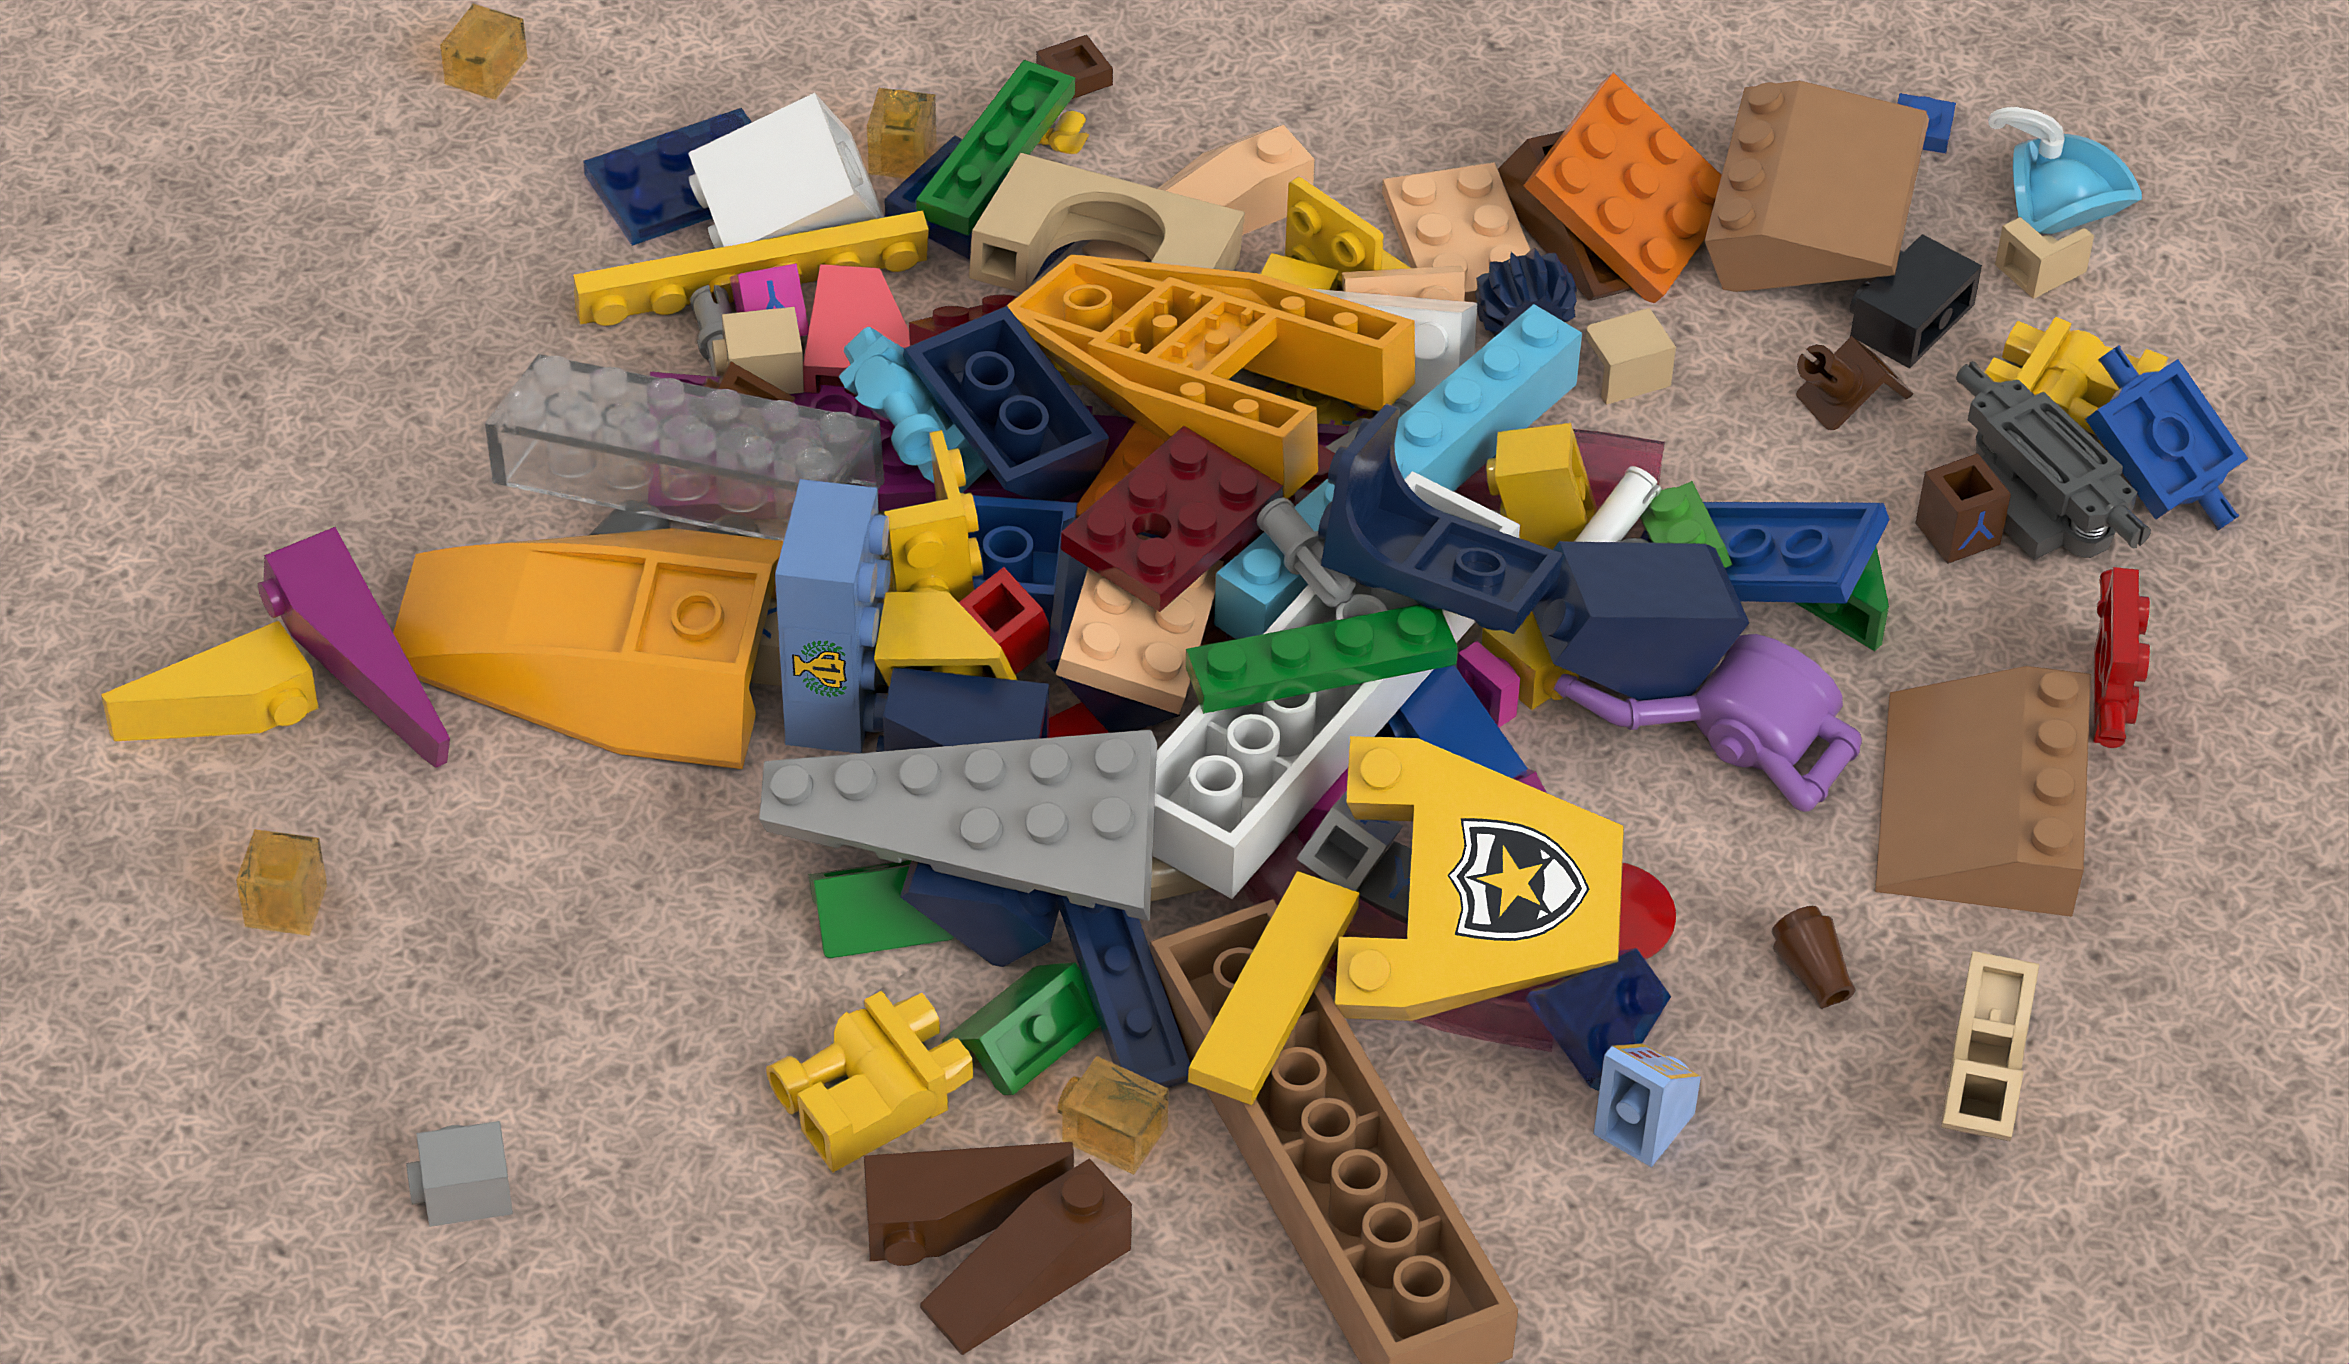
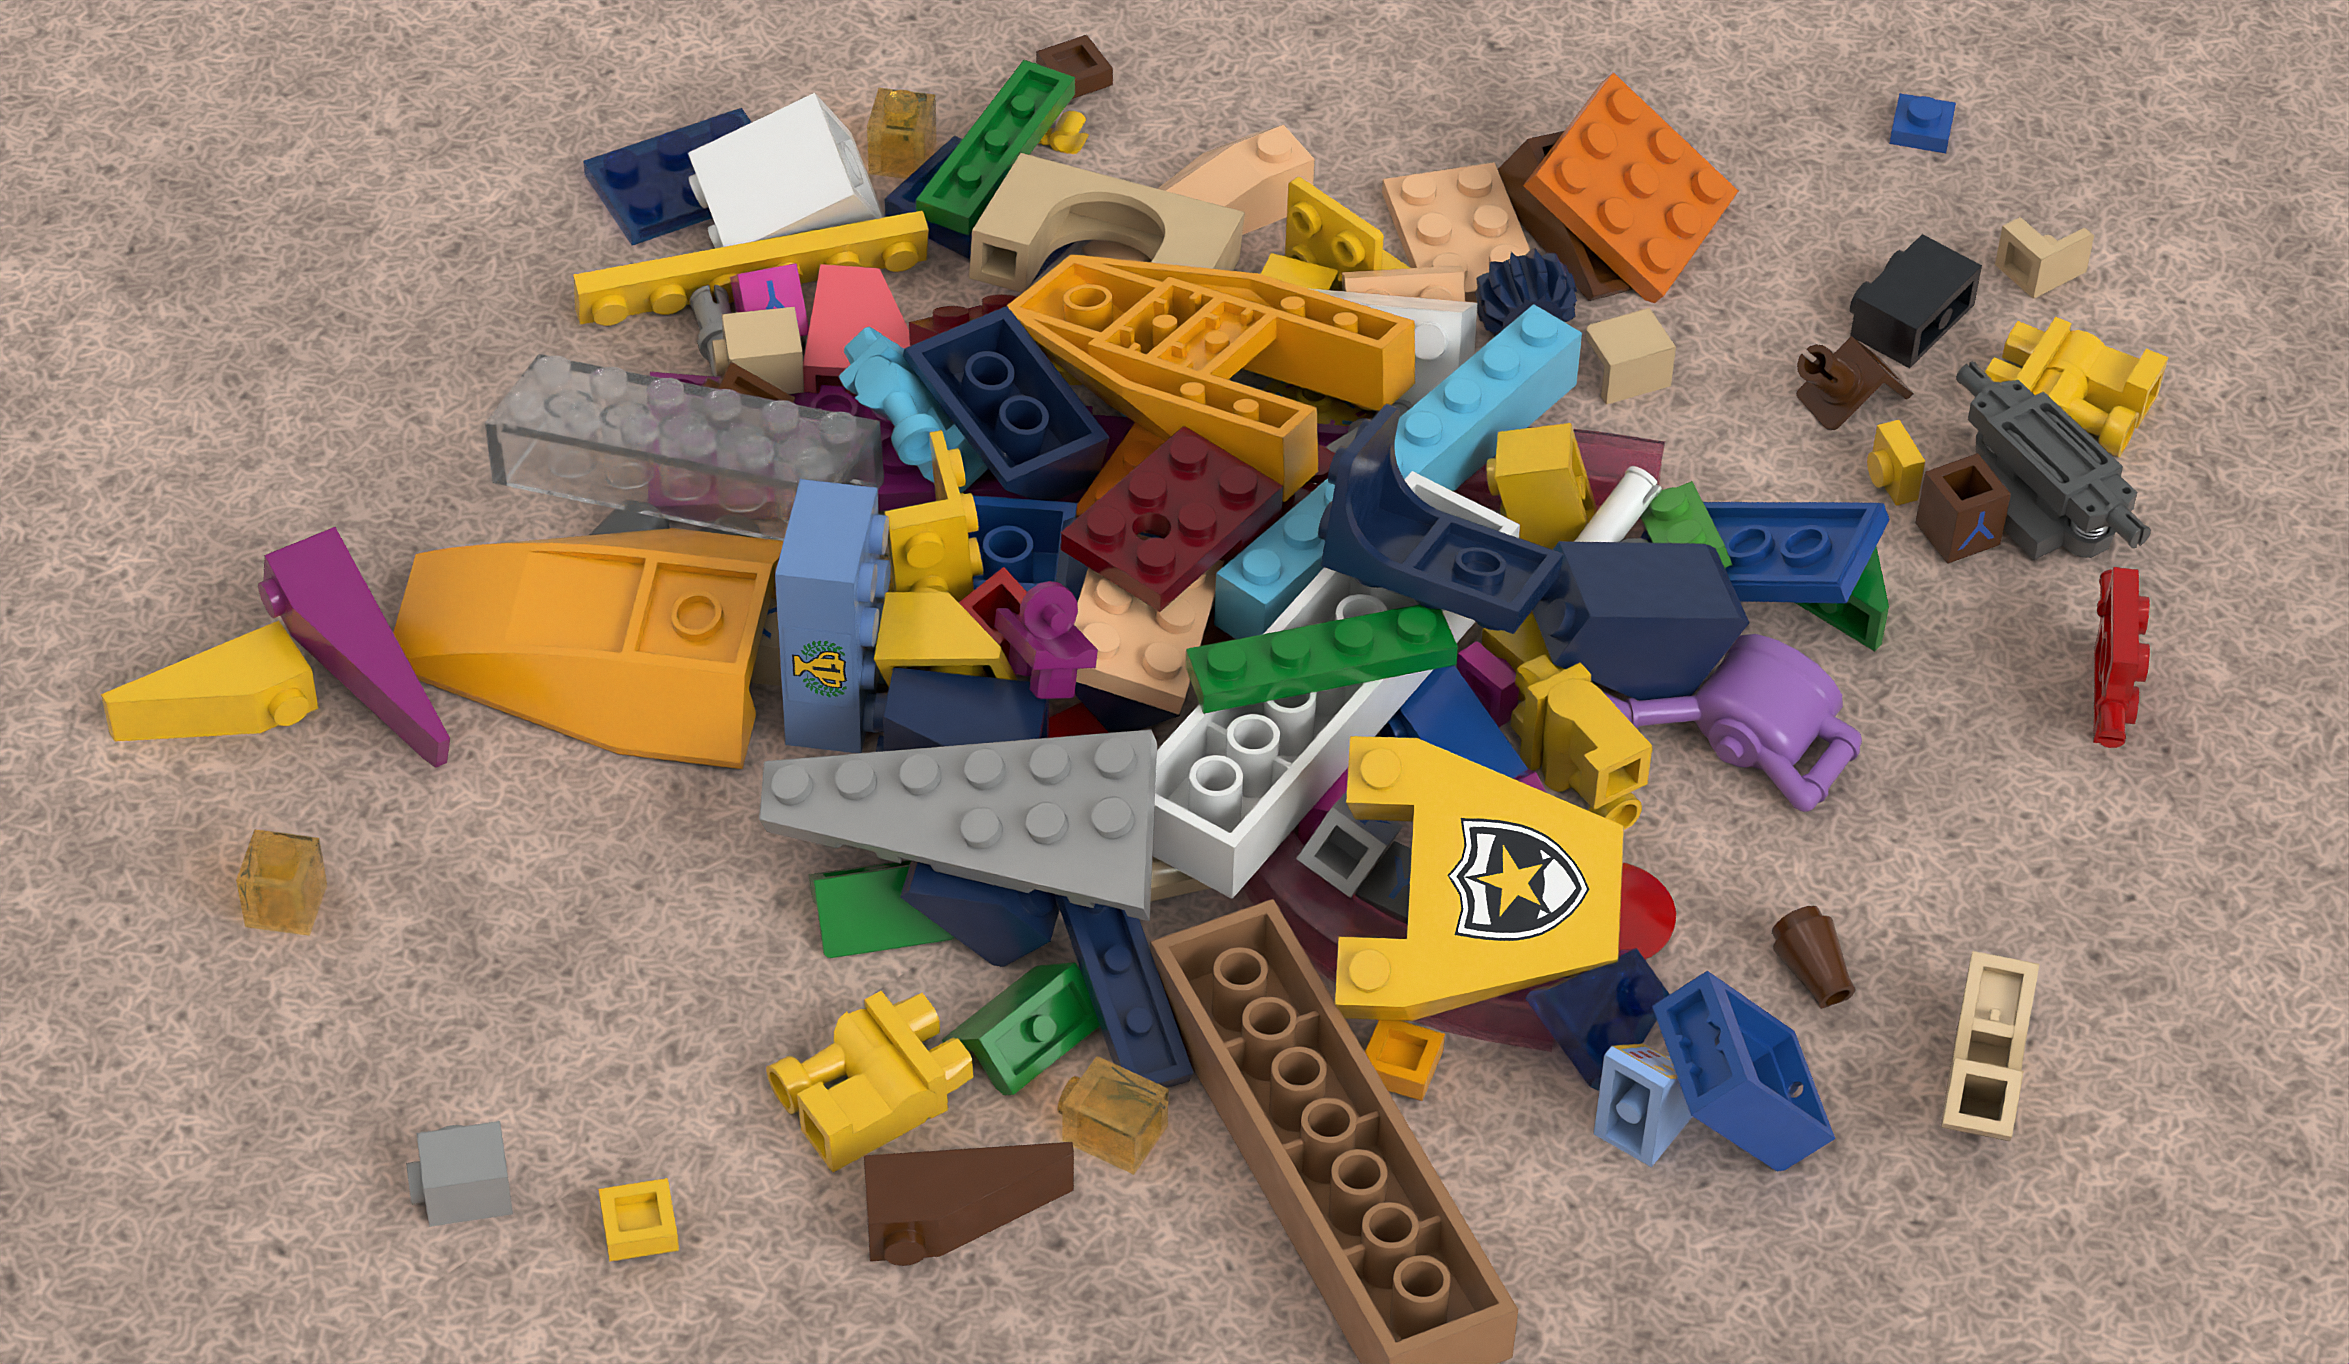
(484, 51): clear yellow brick -> none
(638, 1219): none -> yellow plate
(1033, 1256): reddish brown slope -> none
(1046, 640): none -> magenta hips
(1273, 988): yellow tile -> none
(1304, 551): light grey axle -> none
(1405, 1056): none -> light orange plate
(1580, 739): none -> yellow hips
(1742, 1072): none -> blue window
(1813, 187): medium nougat slope -> none
(1896, 463): none -> yellow plate
(1987, 790): medium nougat slope -> none
(2064, 176): medium azure hat -> none
(2167, 438): blue plate -> none

